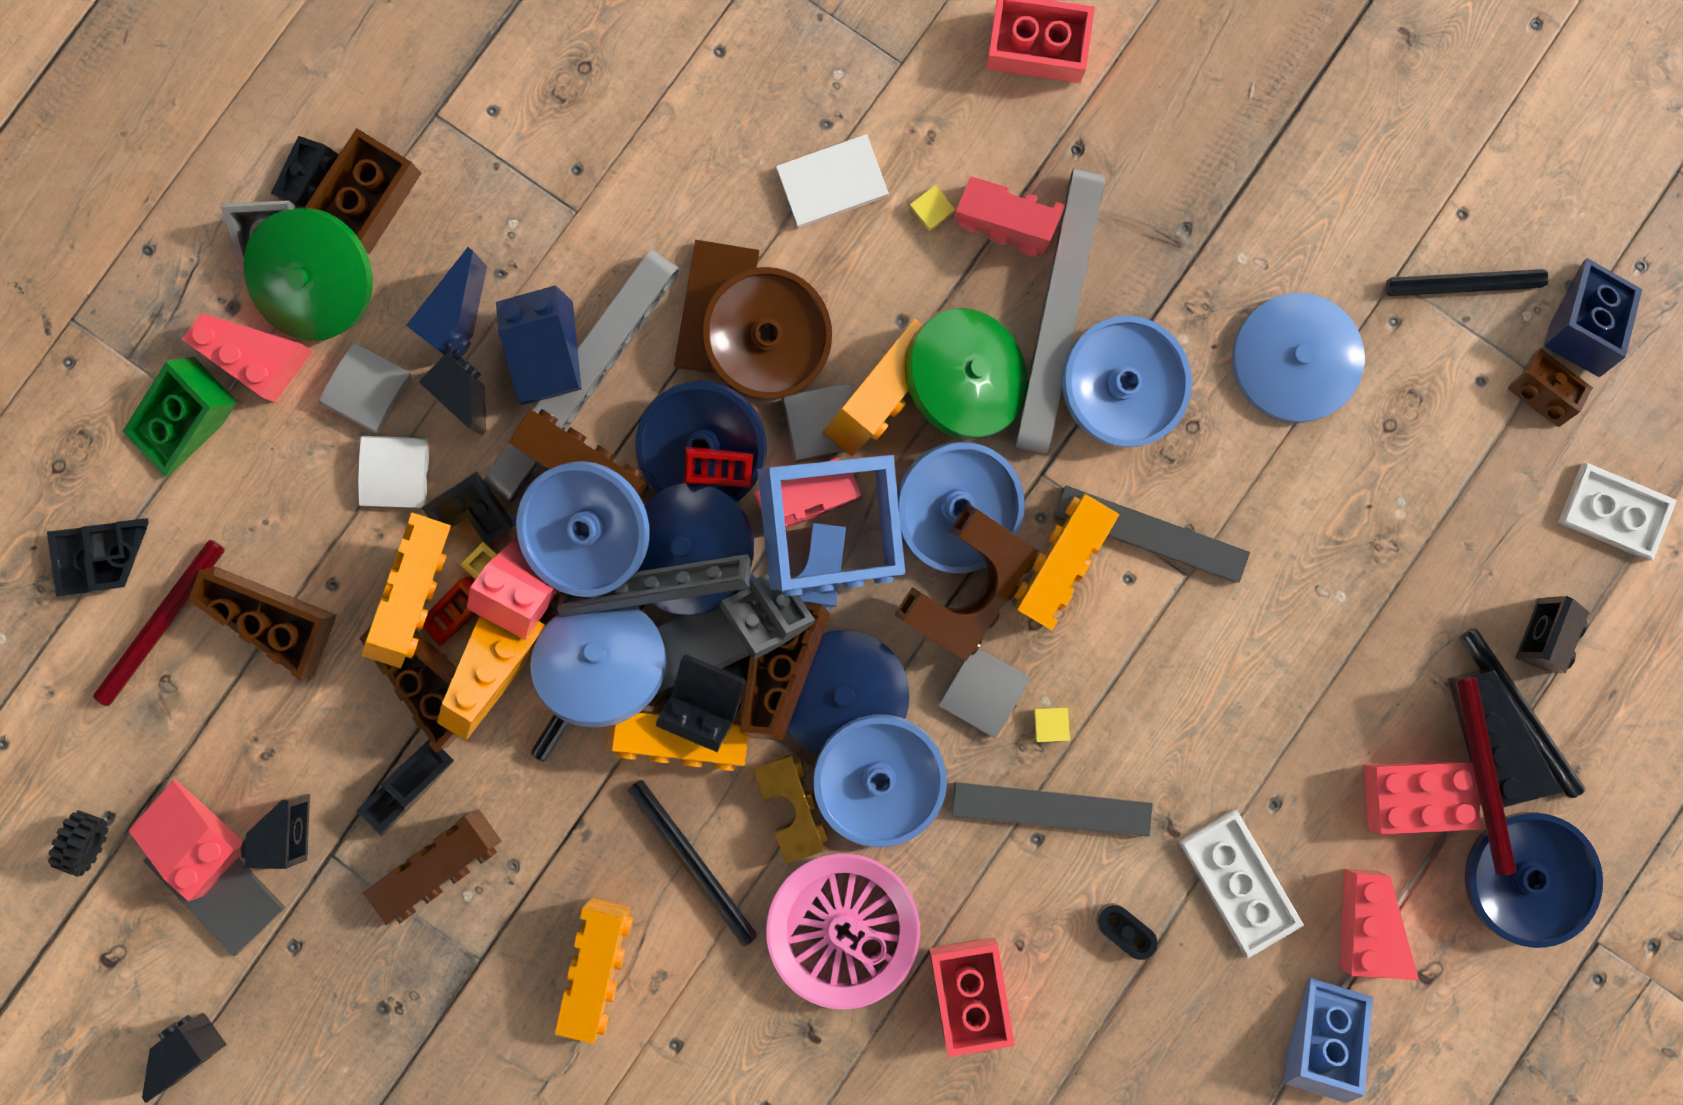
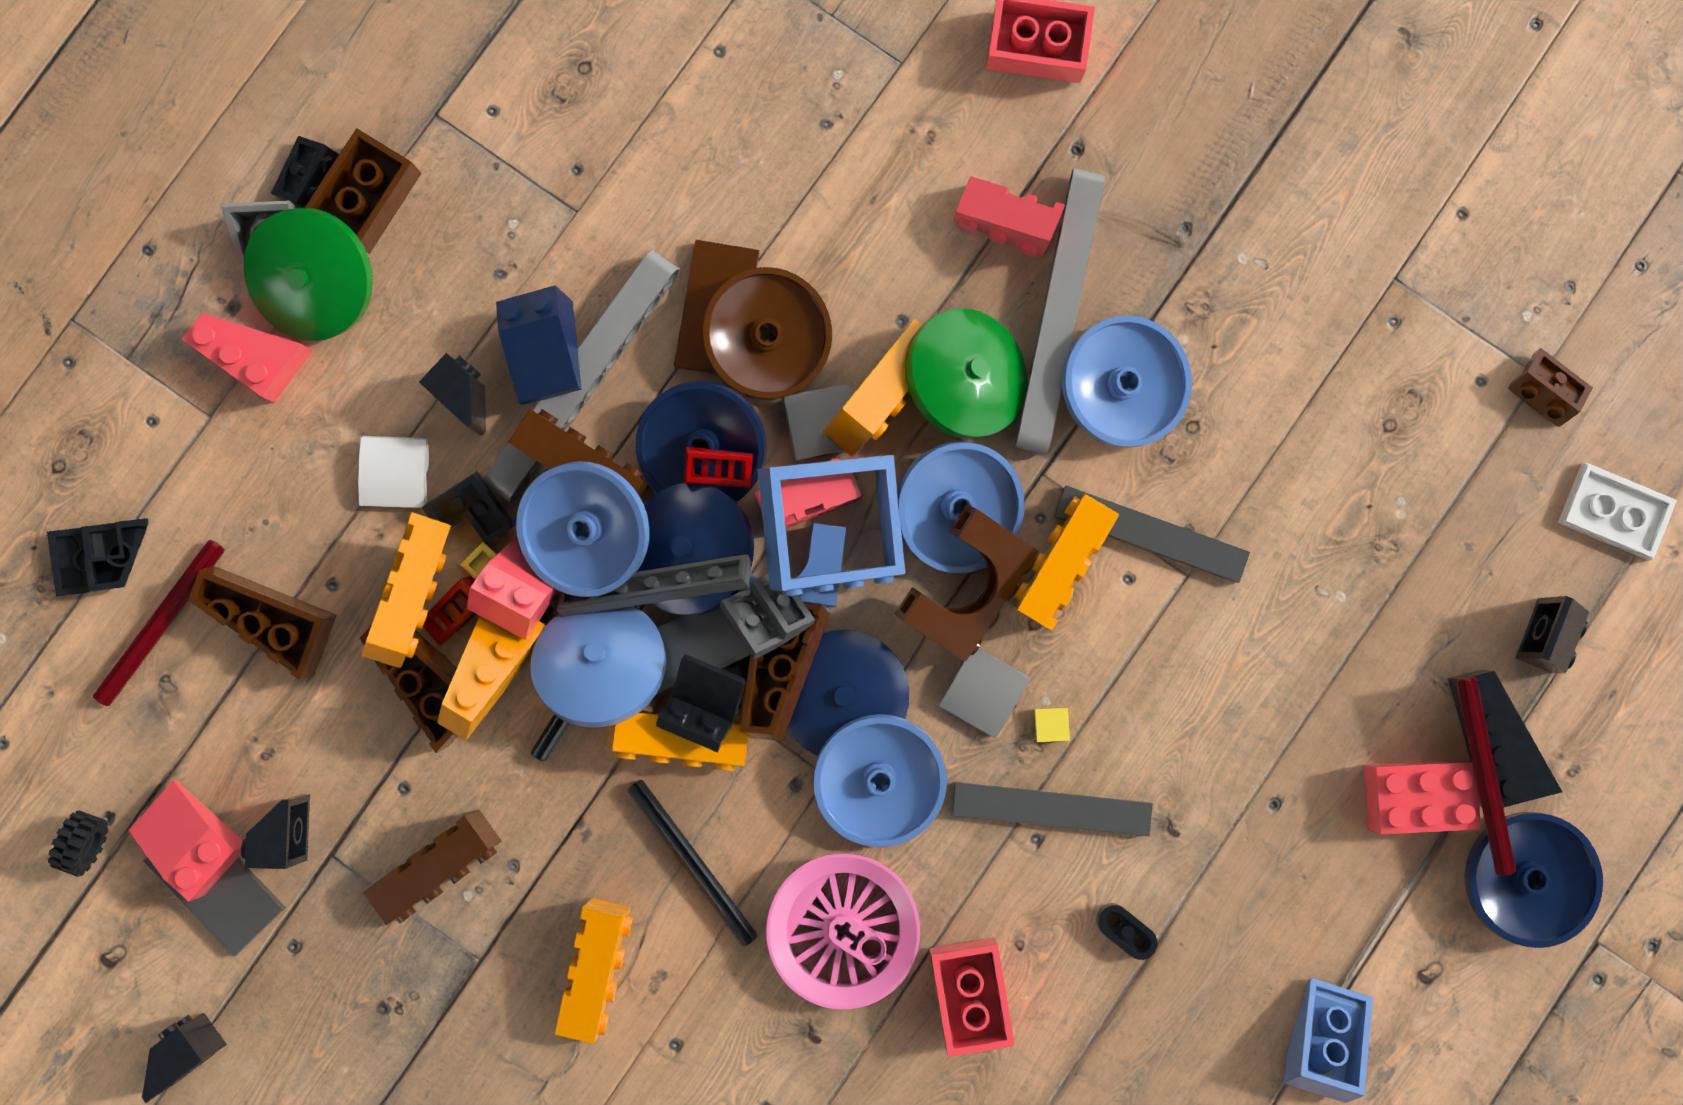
(178, 413): green slope -> none
(364, 388): light grey slope -> none
(404, 788): black slope -> none
(452, 308): dark blue slope -> none
(802, 835): pearl gold arch -> none
(832, 181): white tile -> none
(932, 208): light yellow tile -> none
(1241, 883): white tile -> none
(1298, 357): medium blue dish -> none
(1373, 928): coral wedge -> none
(1467, 282): black axle -> none
(1553, 756): black axle -> none
(1594, 319): dark blue slope -> none

